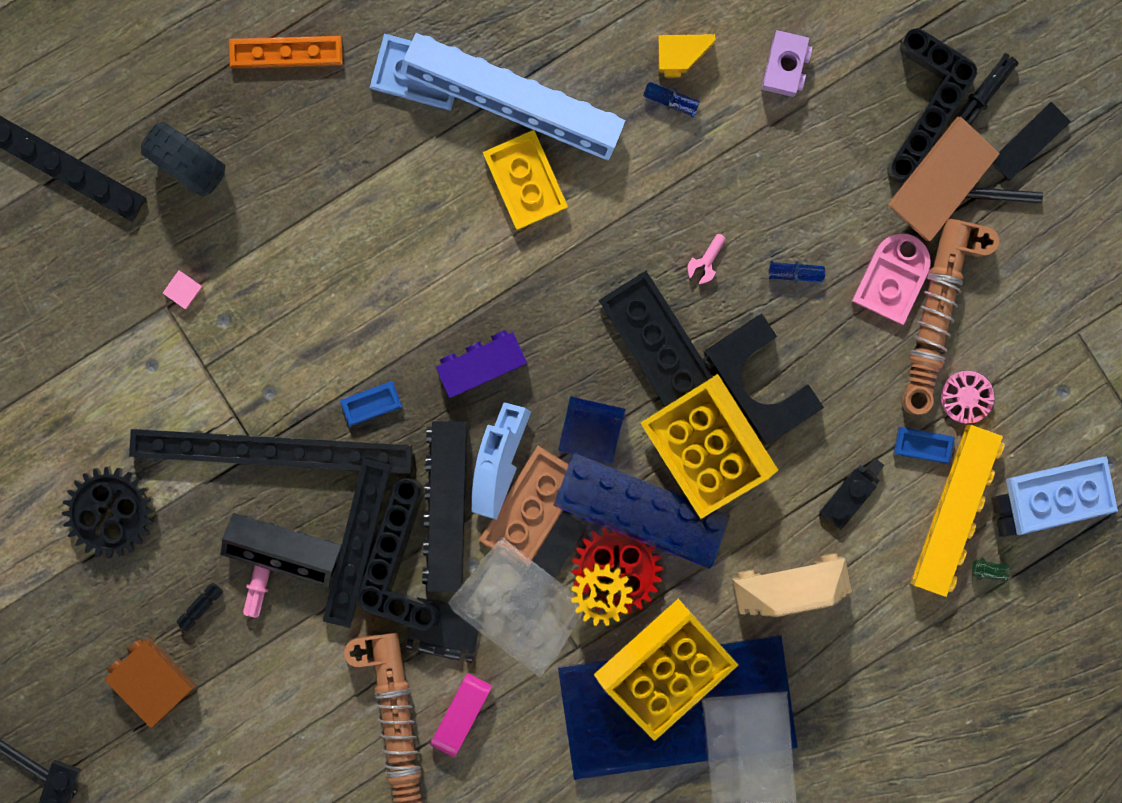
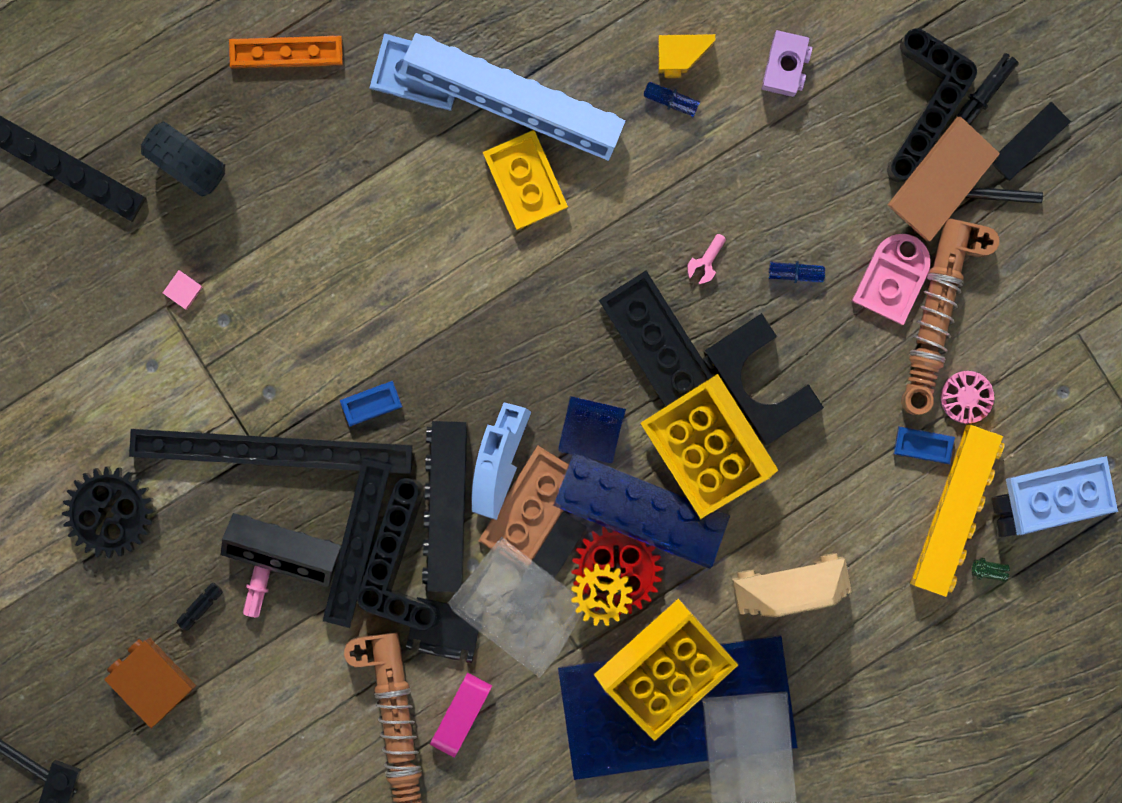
(481, 363): dark purple brick -> none
(852, 494): black hinge -> none

